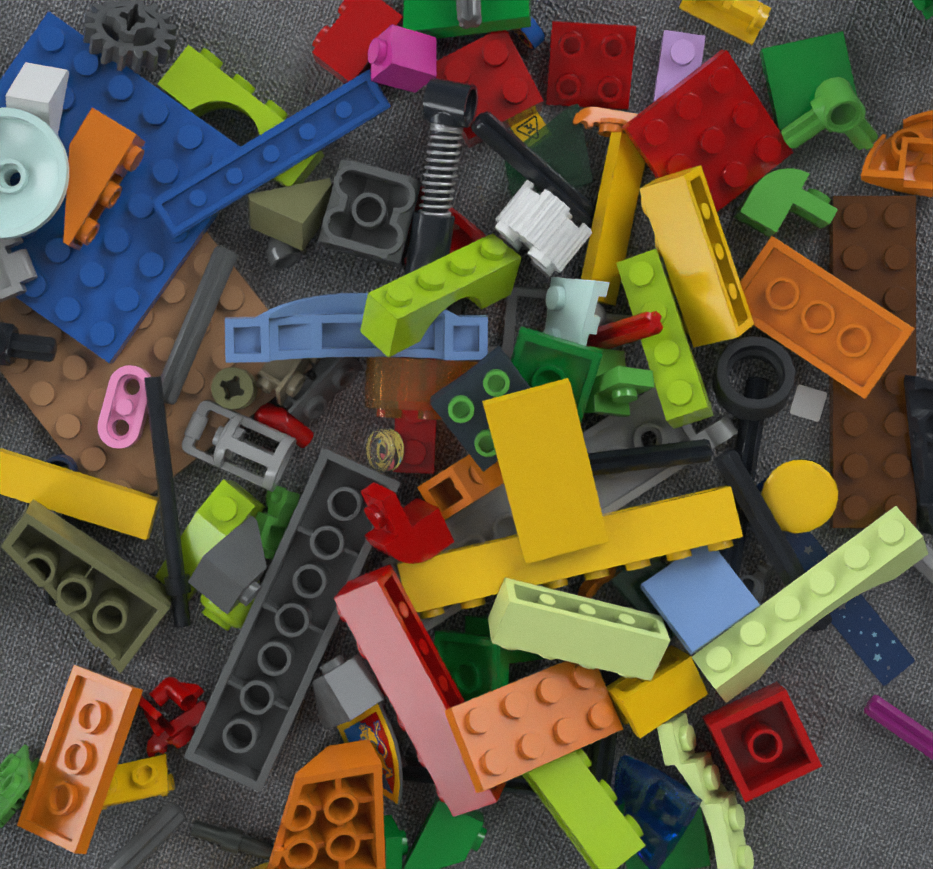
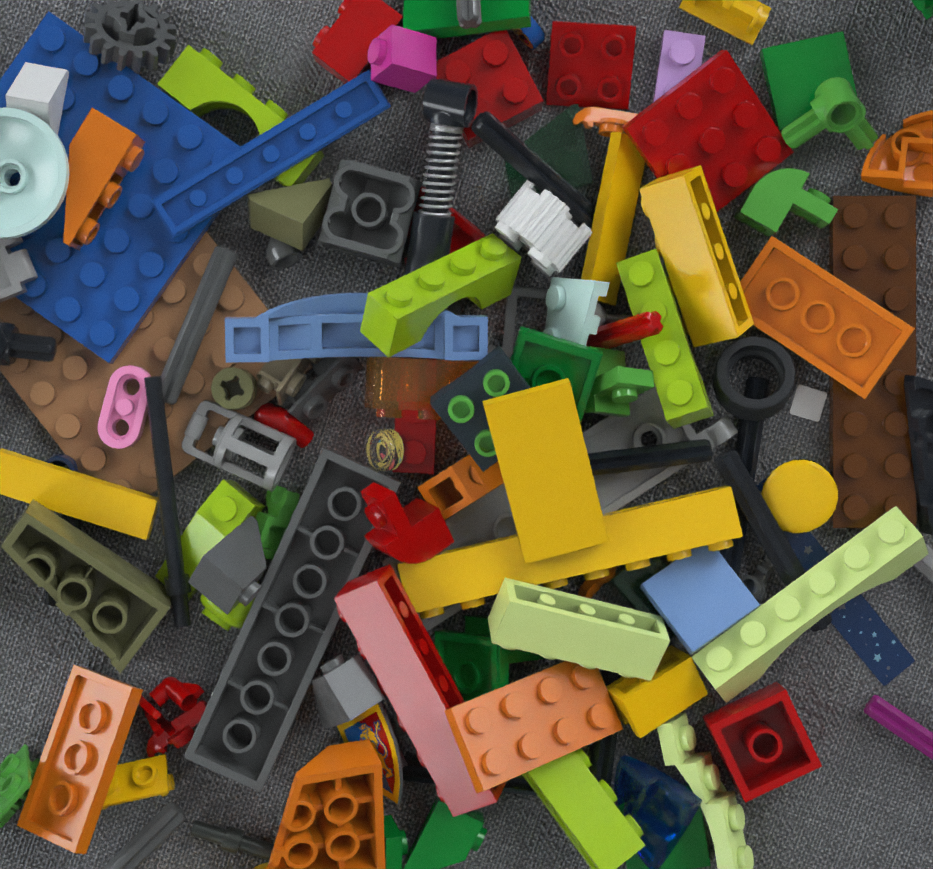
(528, 127): yellow sticker -> none

